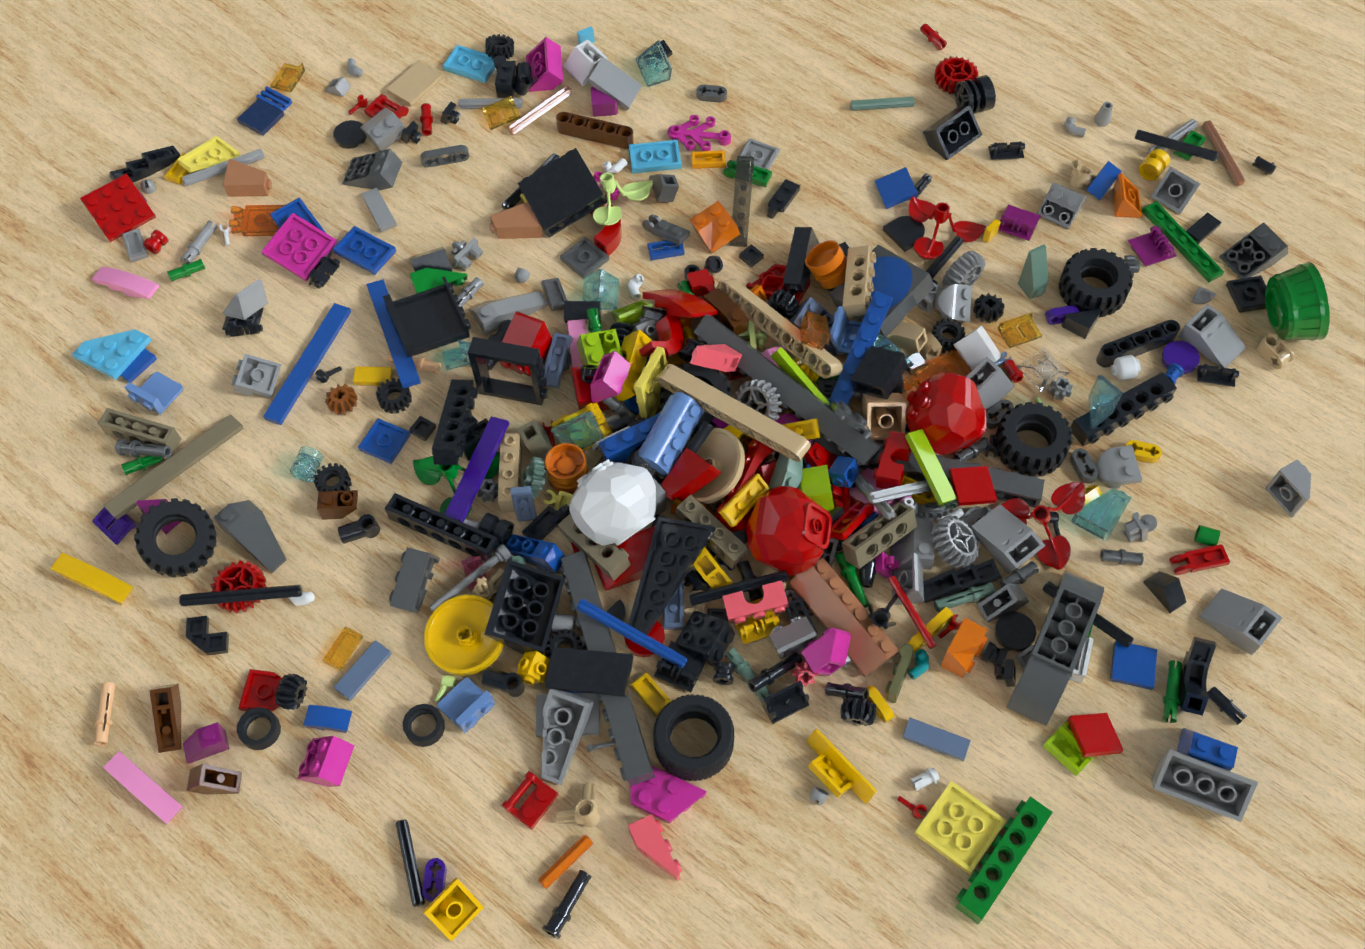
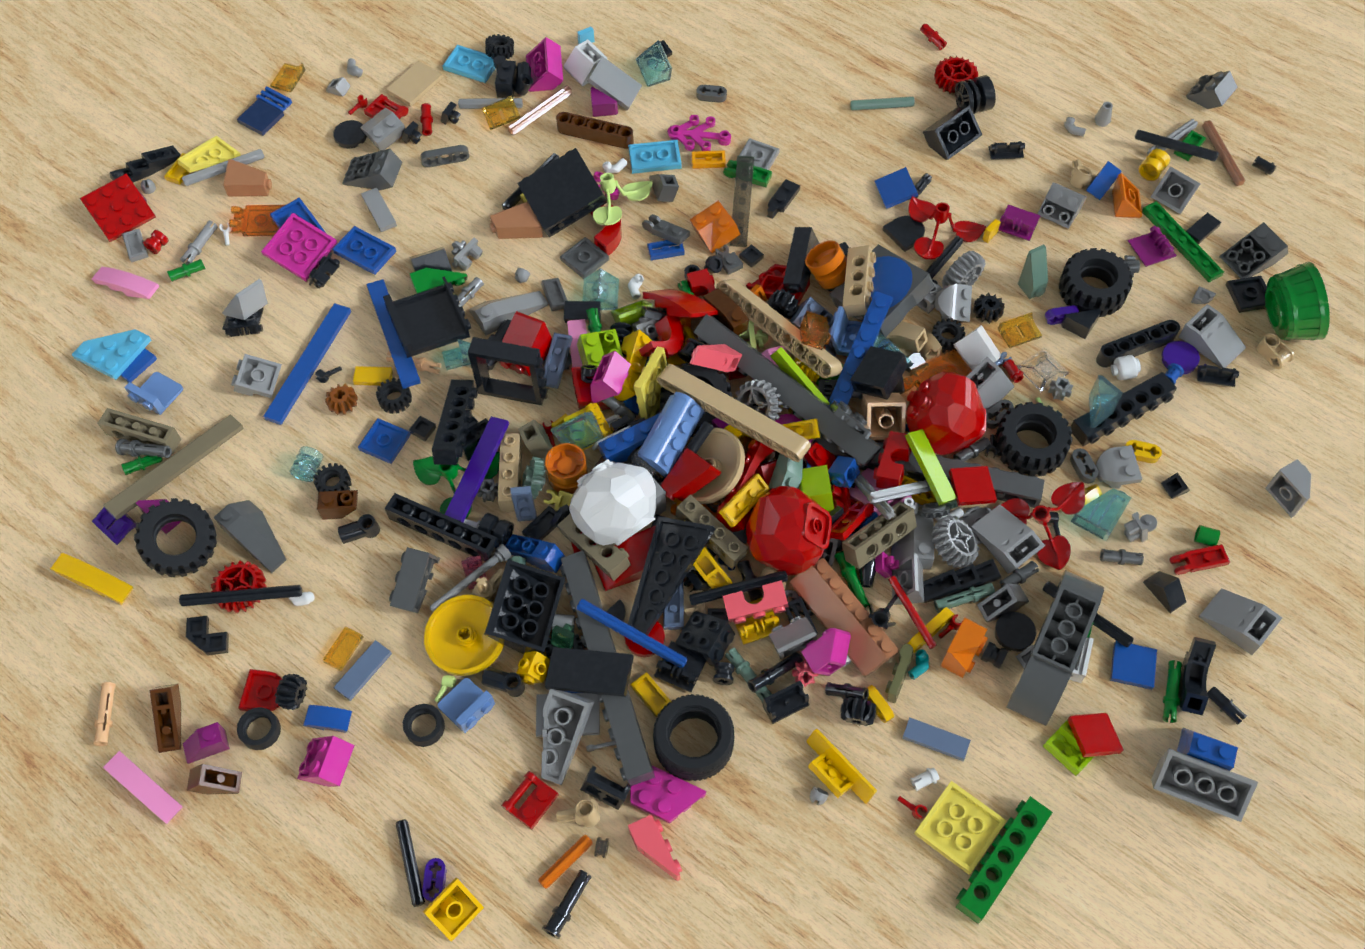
(563, 636): none -> clear green tile
(601, 847): none -> clear smoke bush
(604, 789): none -> black hinge
(730, 261): none -> dark grey plate
(1006, 673): black tile -> none
(1175, 486): none -> black slope
(1213, 90): none -> dark grey slope

